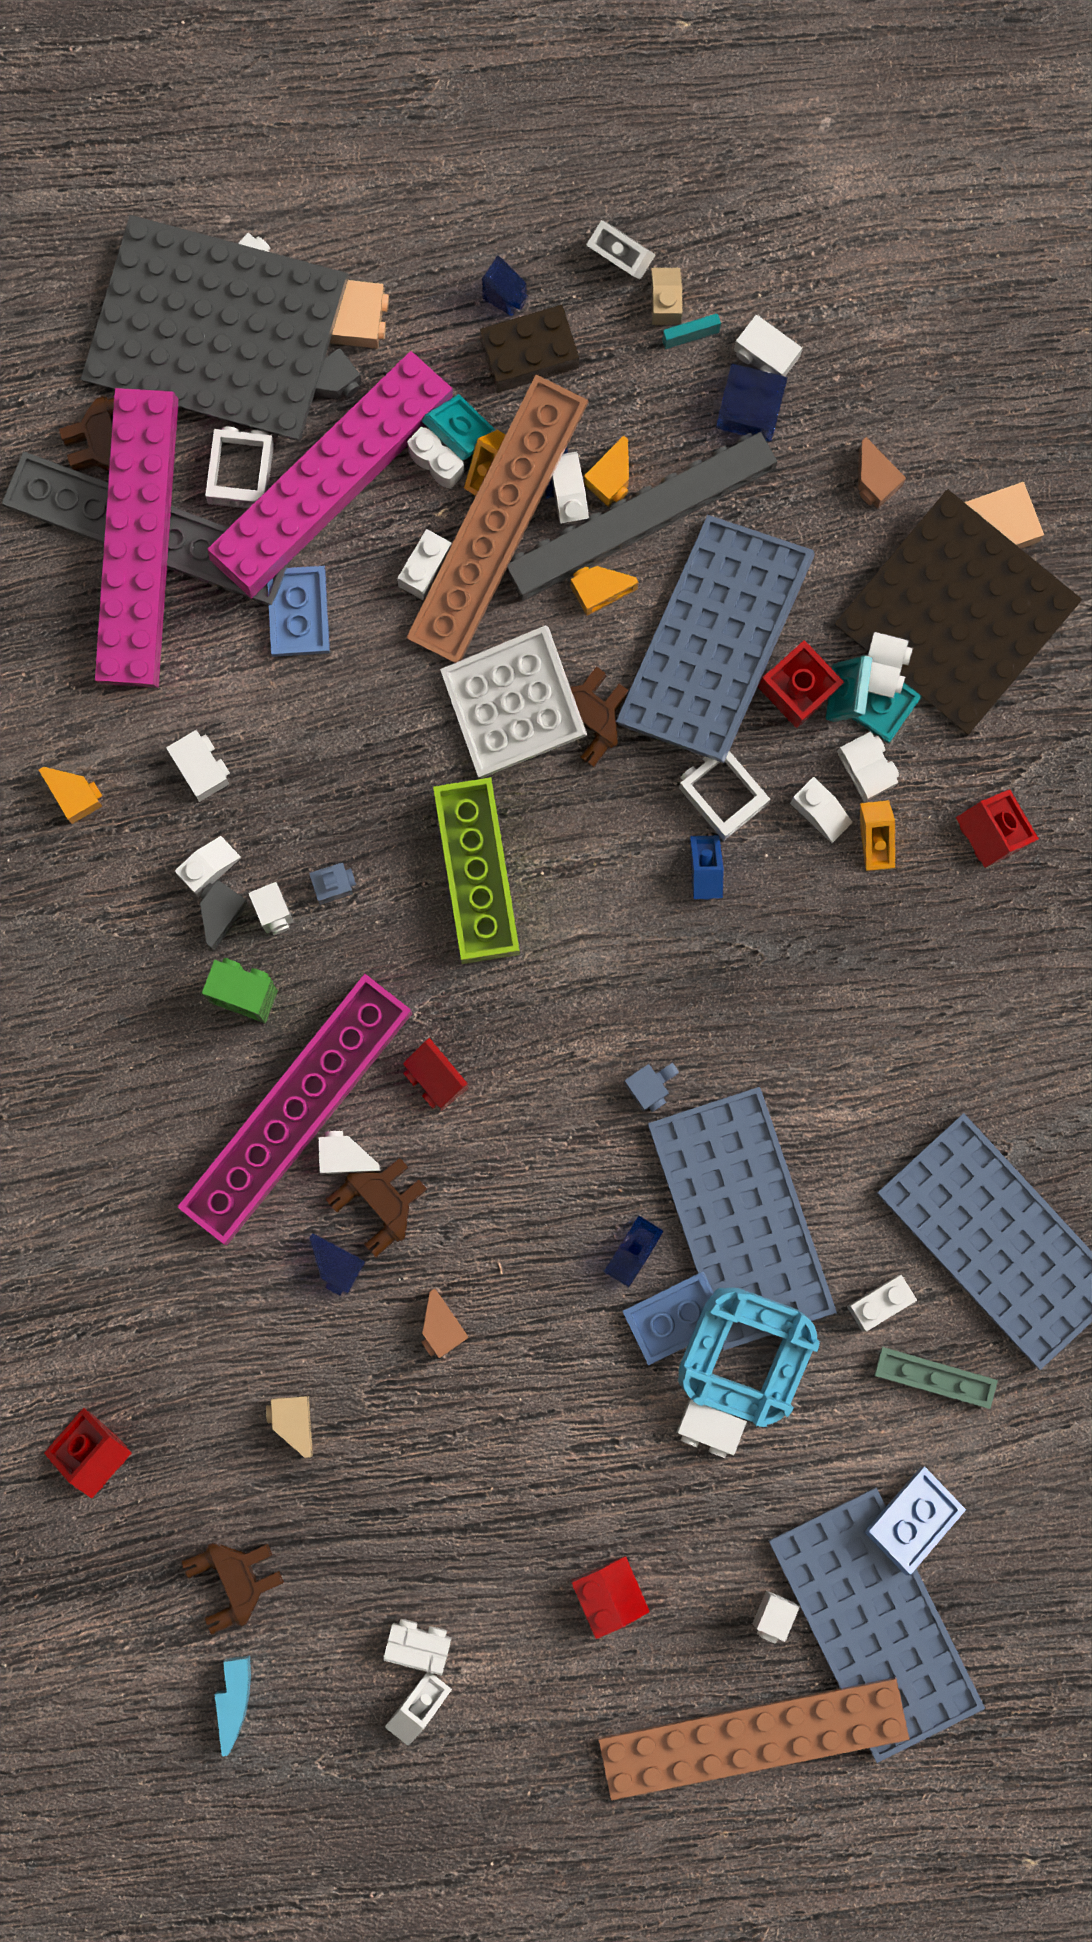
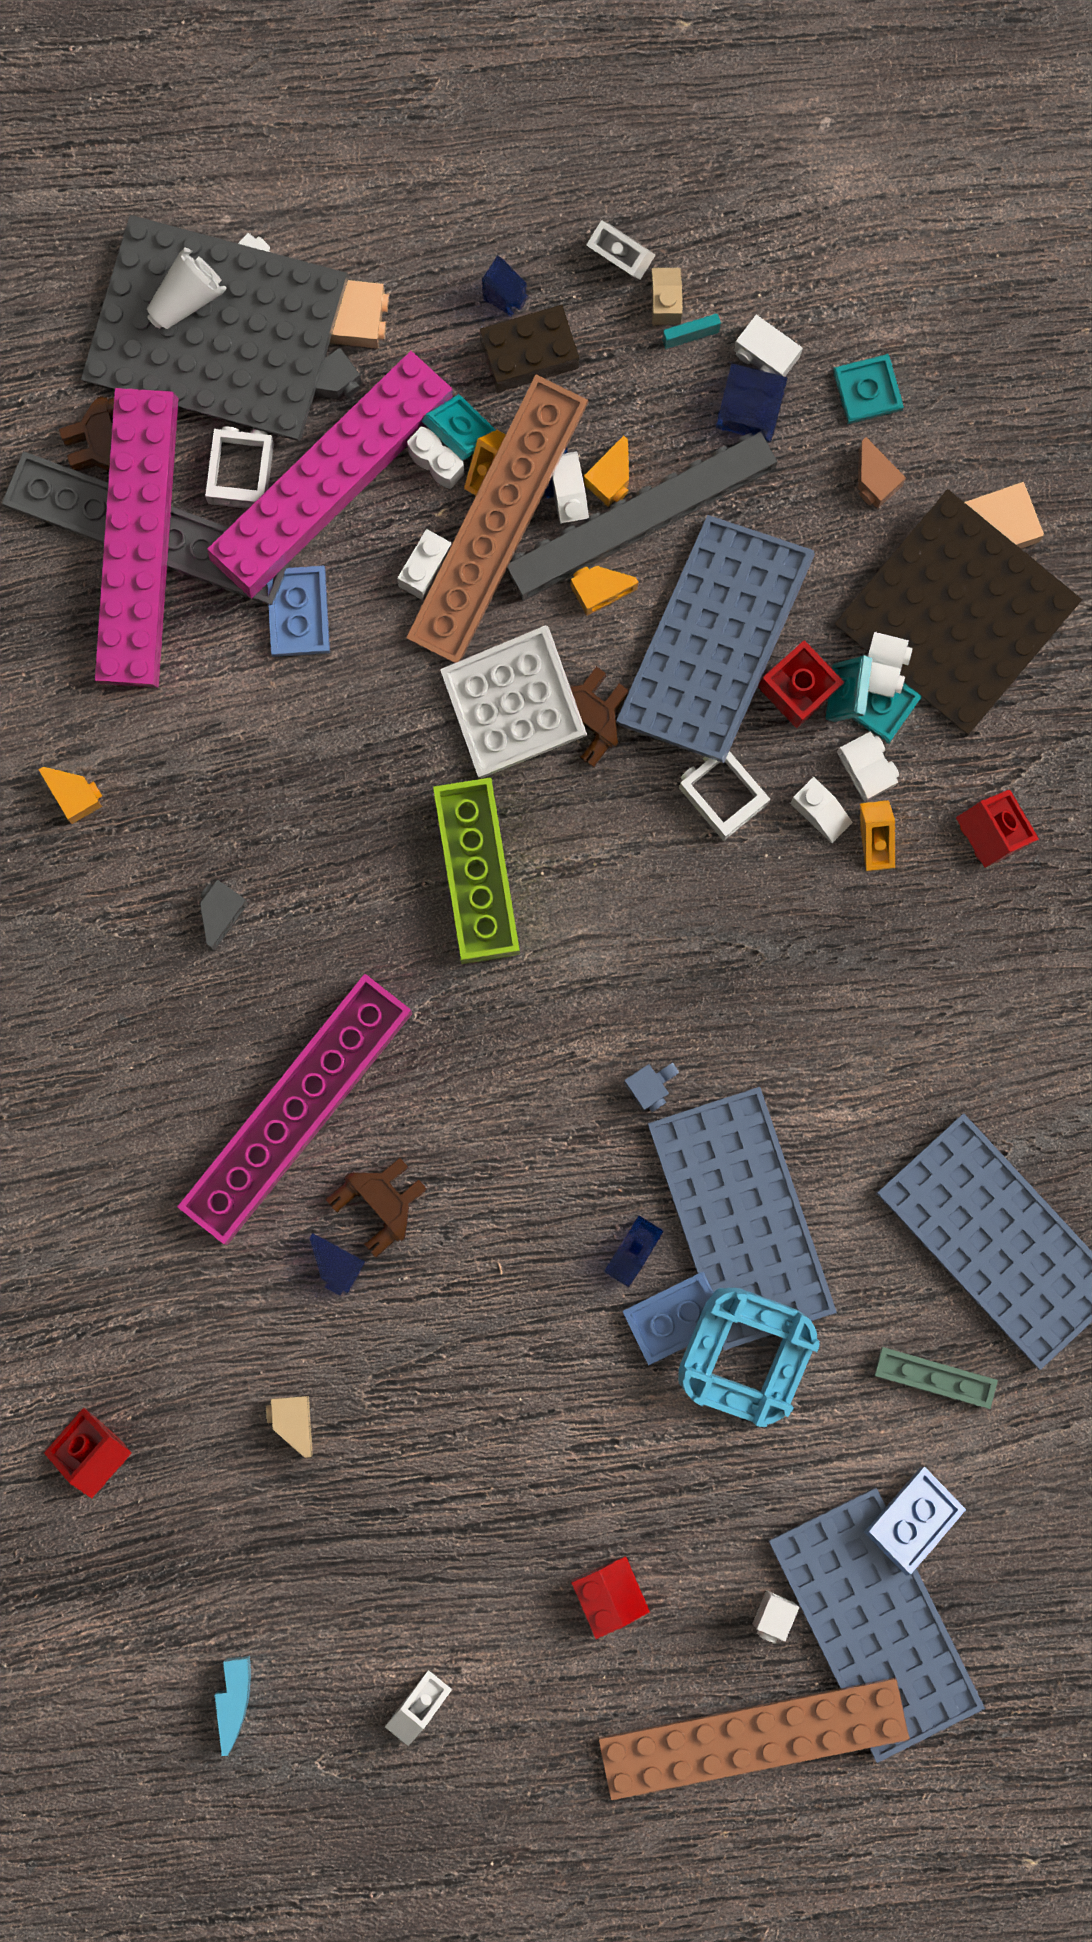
(184, 290): none -> white cone
(198, 765): white brick -> none
(207, 865): white slope -> none
(238, 1580): reddish brown connector -> none
(239, 990): bright green brick -> none
(271, 909): white brick -> none
(332, 883): sand blue brick -> none
(342, 1155): white slope -> none
(417, 1647): white brick -> none
(435, 1075): red slope -> none
(441, 1327): nougat slope -> none
(706, 867): blue slope -> none
(710, 1427): white brick -> none
(868, 389): none -> teal tile
(881, 1303): white brick -> none

